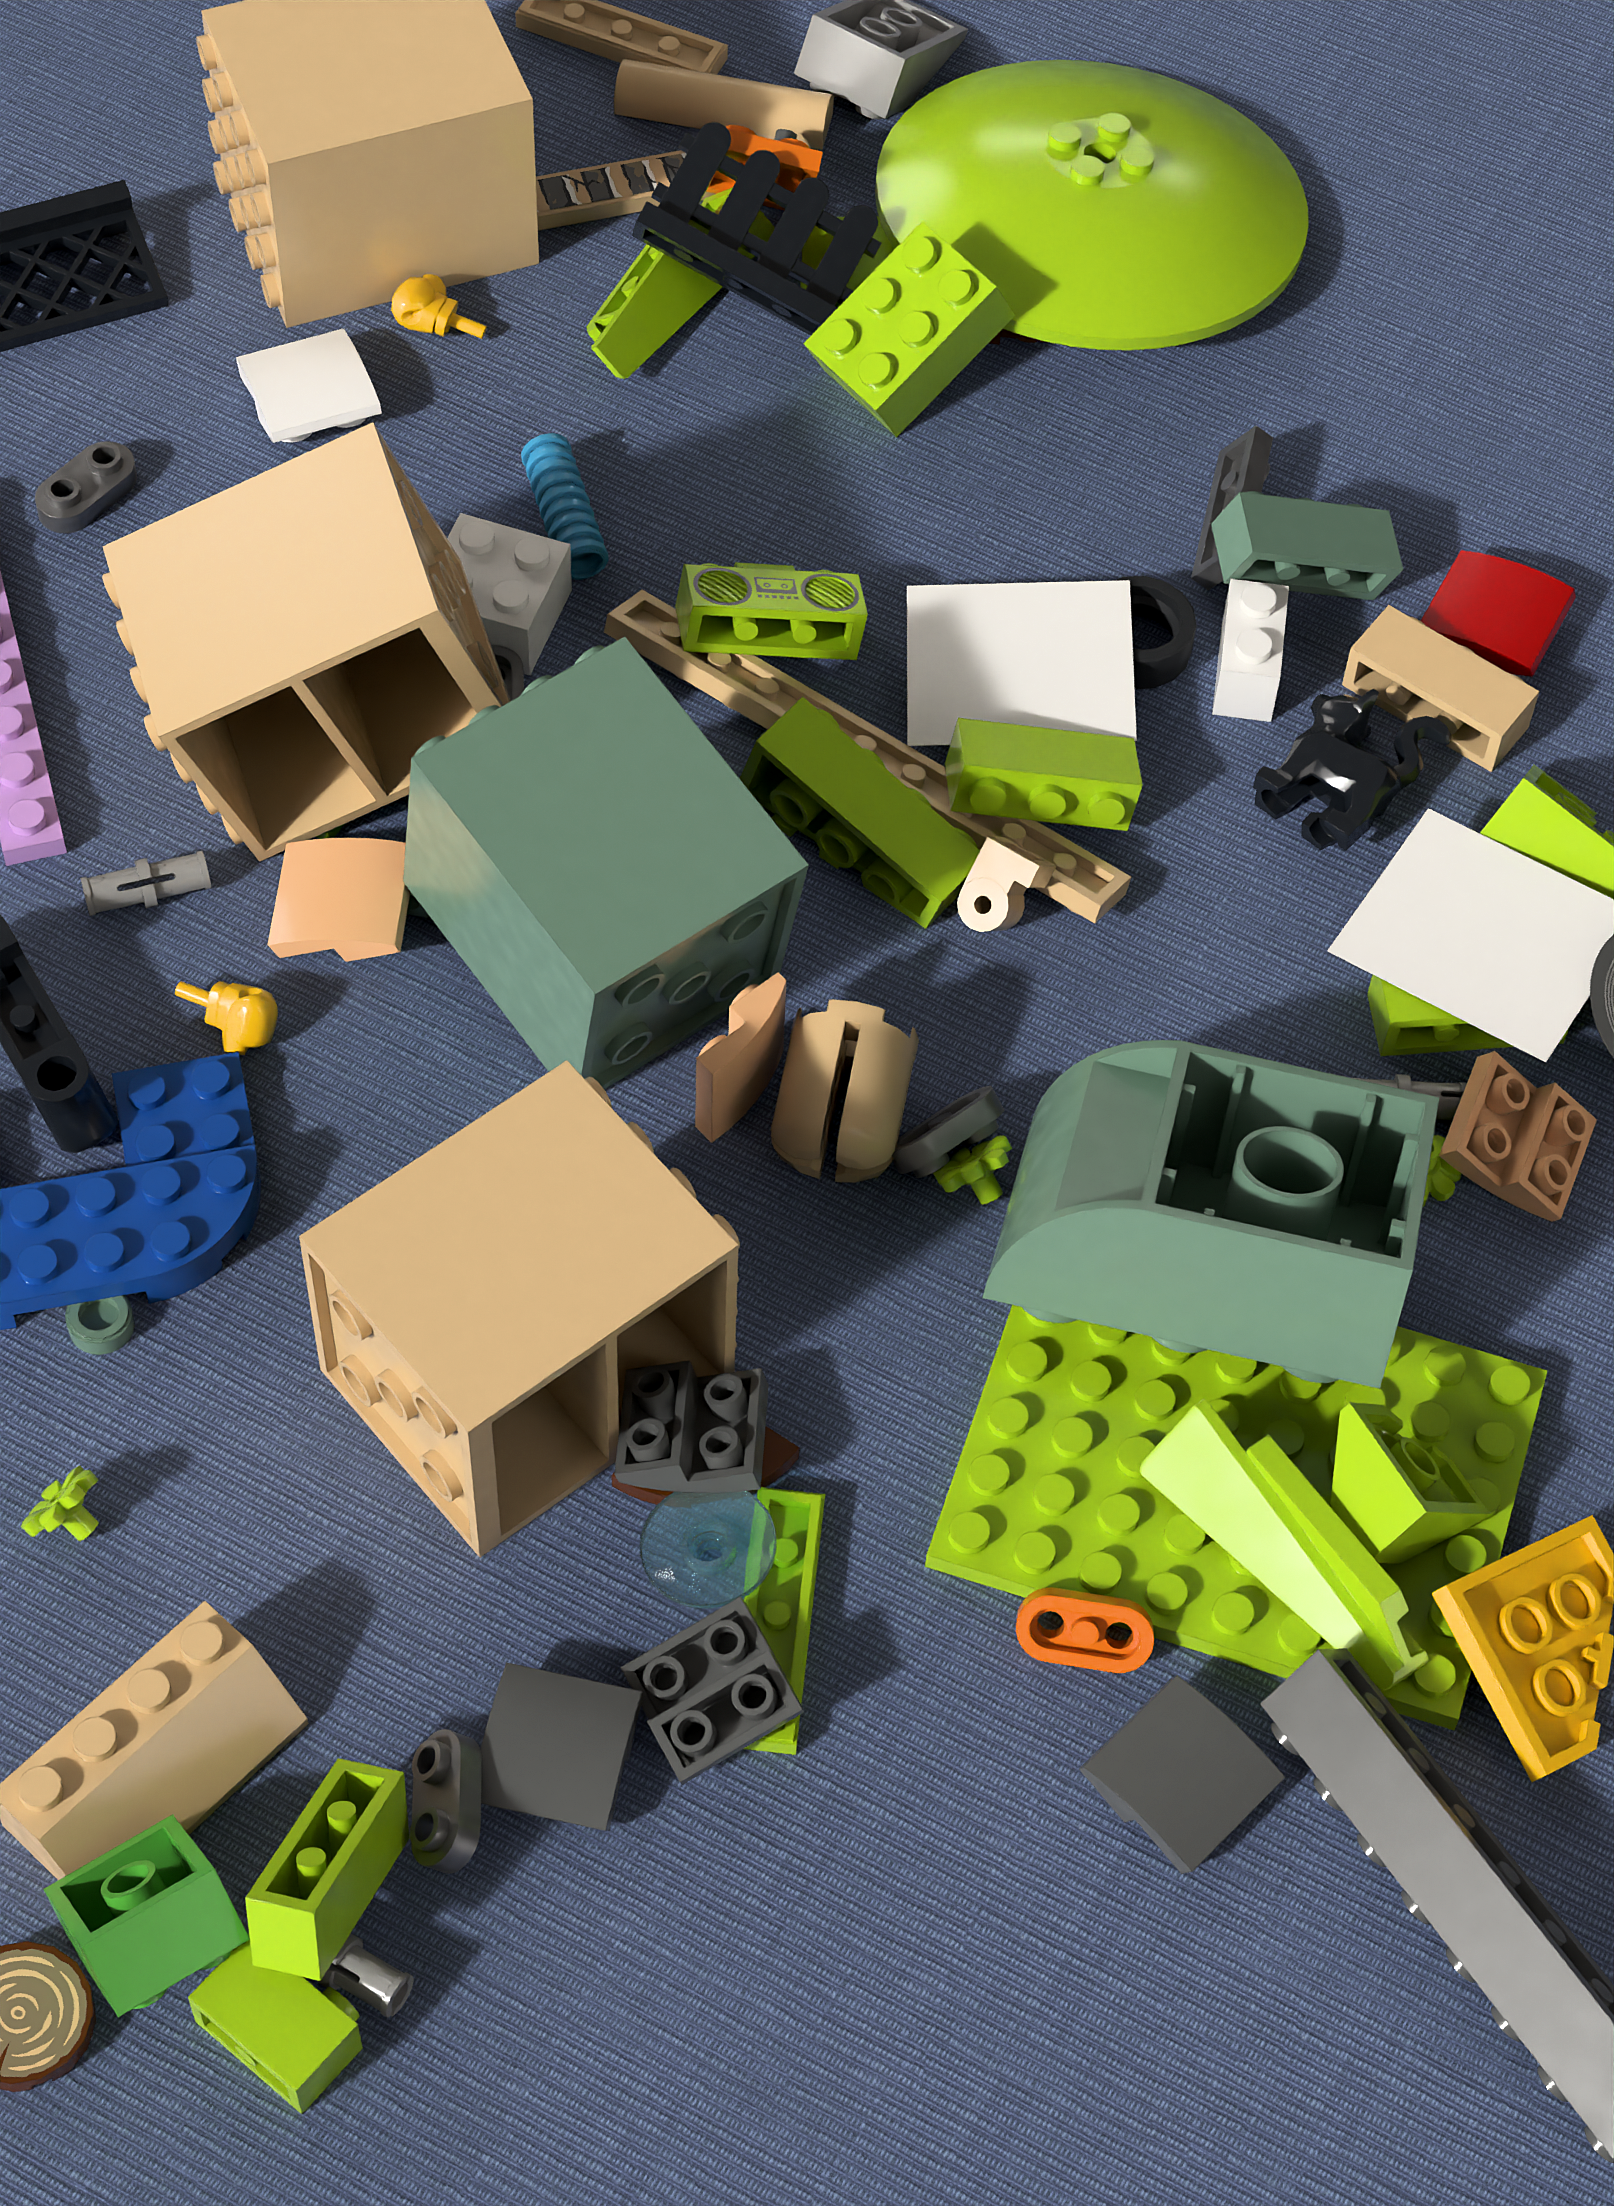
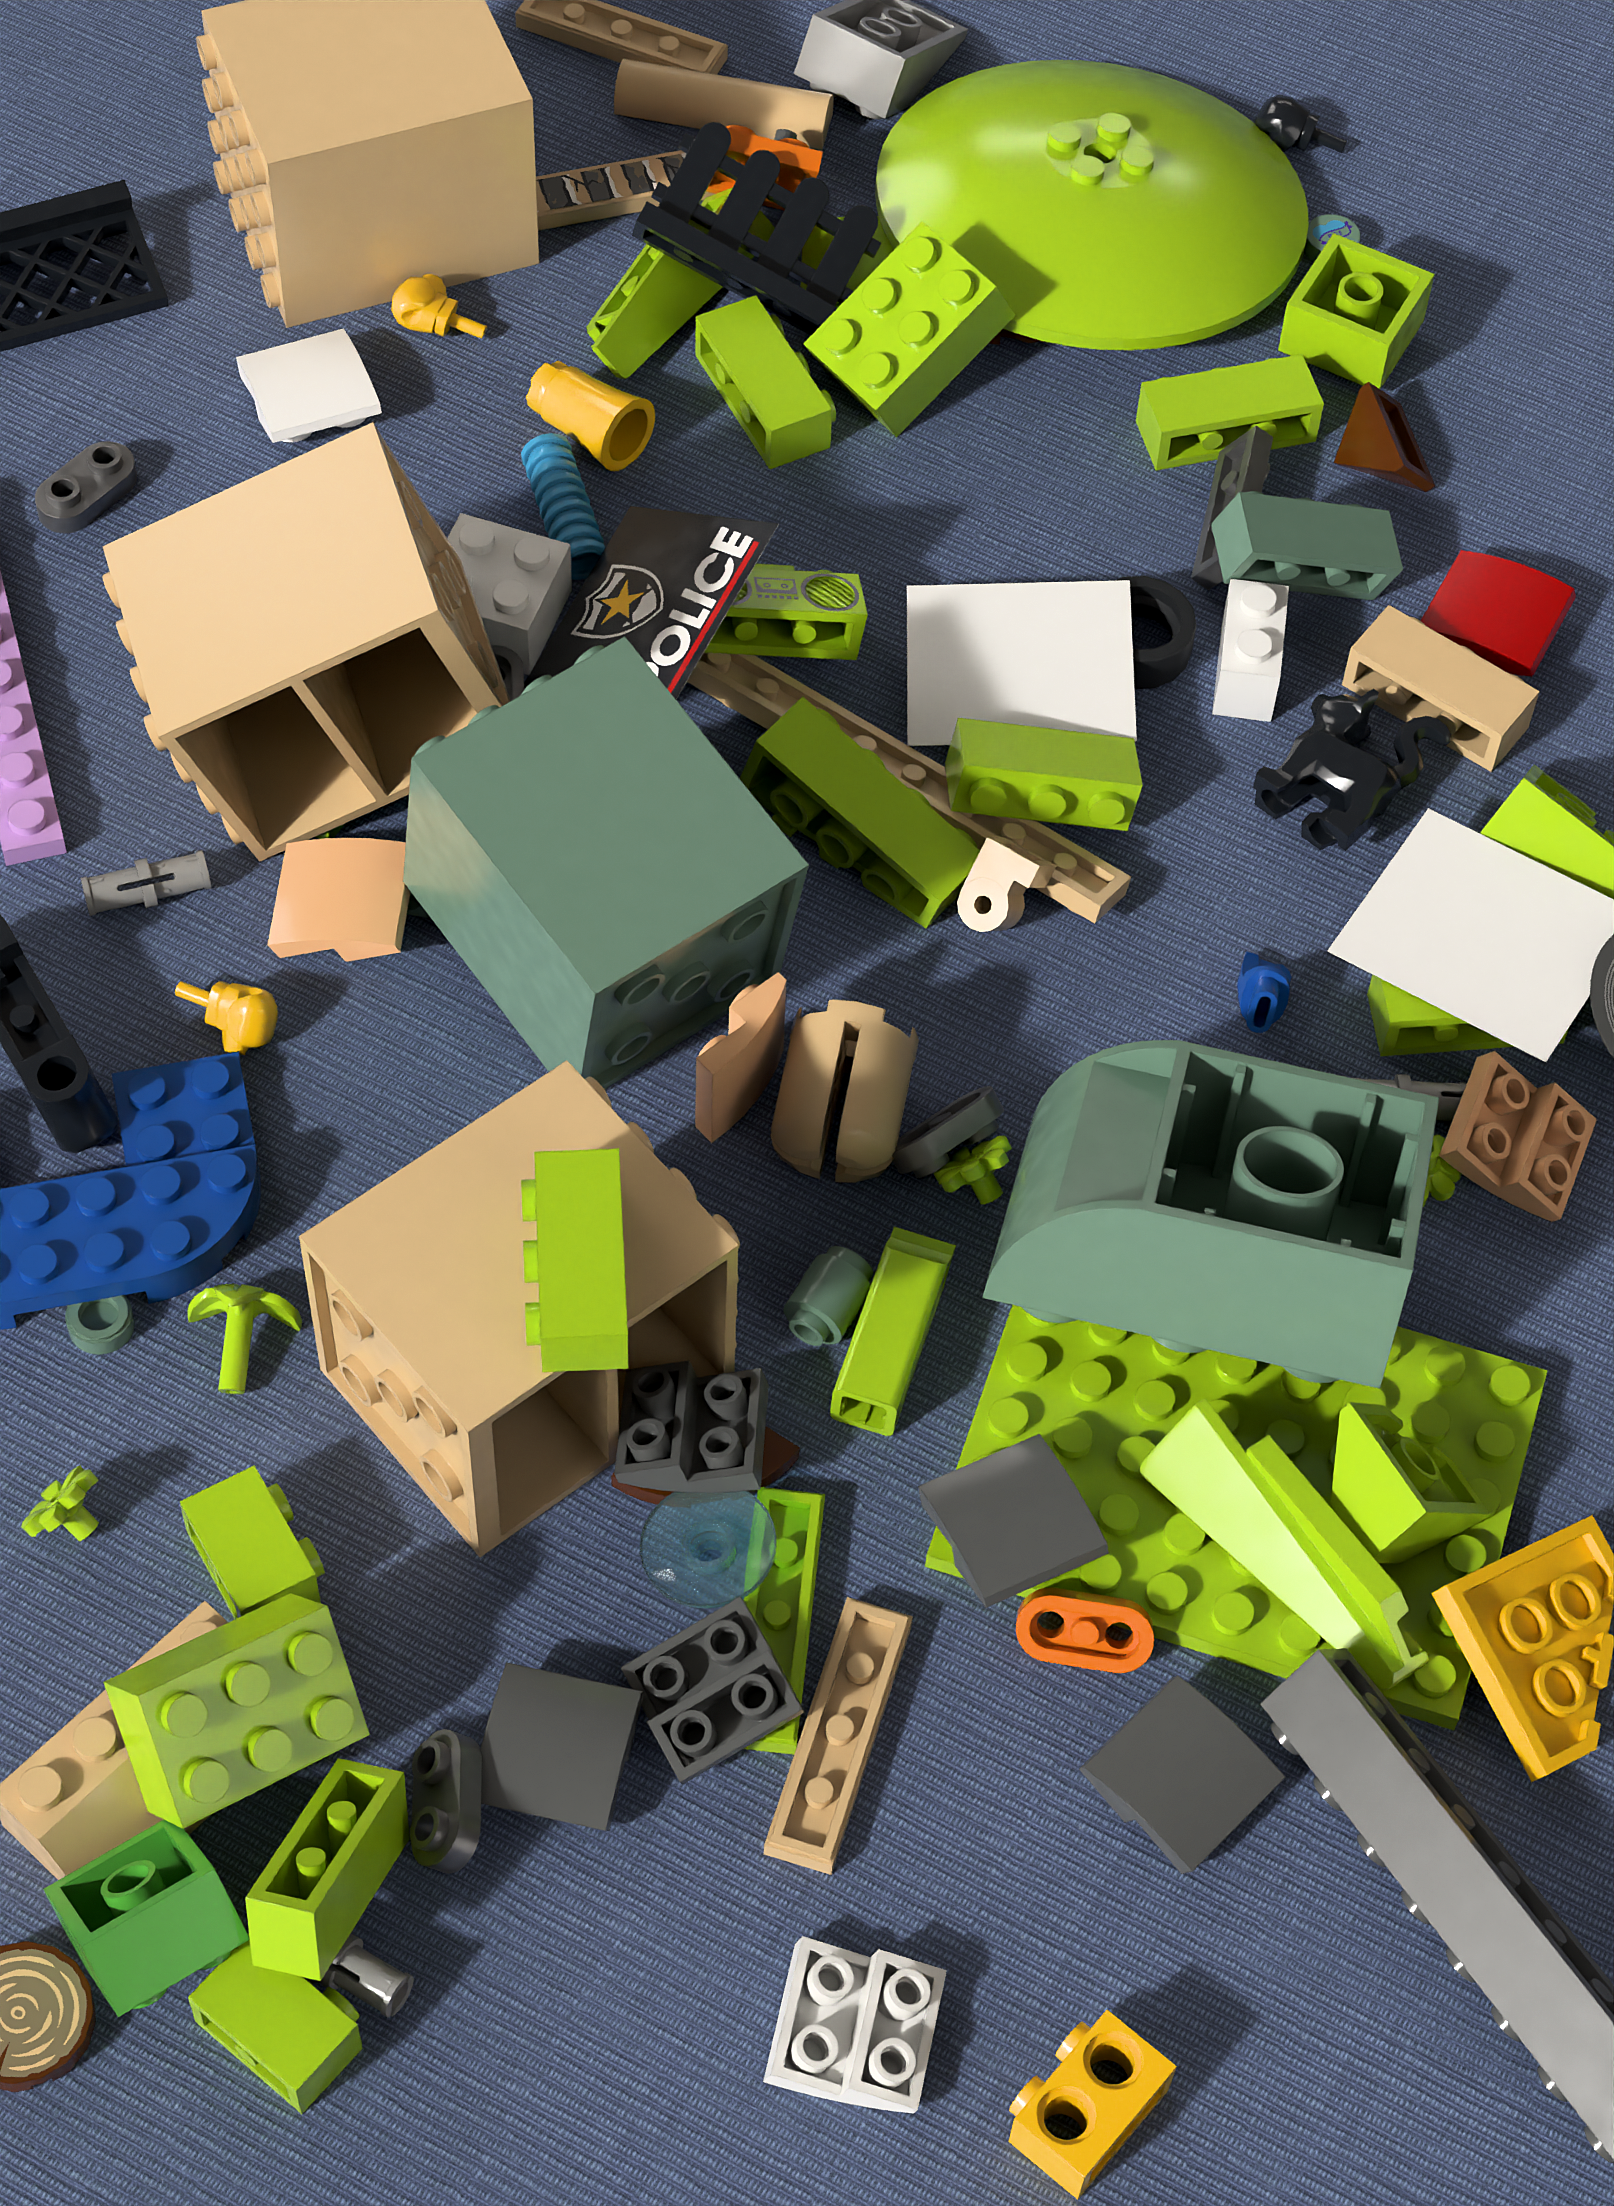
(236, 1709): none -> lime brick
(242, 1306): none -> lime plant
(248, 1544): none -> lime brick
(576, 1260): none -> lime brick
(592, 413): none -> yellow plant
(661, 587): none -> black sticker
(764, 381): none -> lime brick
(828, 1296): none -> sand green brick
(838, 1736): none -> tan tile
(855, 2026): none -> white slope
(891, 1331): none -> lime piece
(1013, 1520): none -> dark grey slope
(1103, 2110): none -> yellow brick
(1203, 412): none -> lime brick
(1262, 992): none -> blue piece
(1293, 125): none -> black piece
(1323, 227): none -> sand green tile
(1355, 311): none -> lime brick
(1382, 441): none -> reddish brown slope

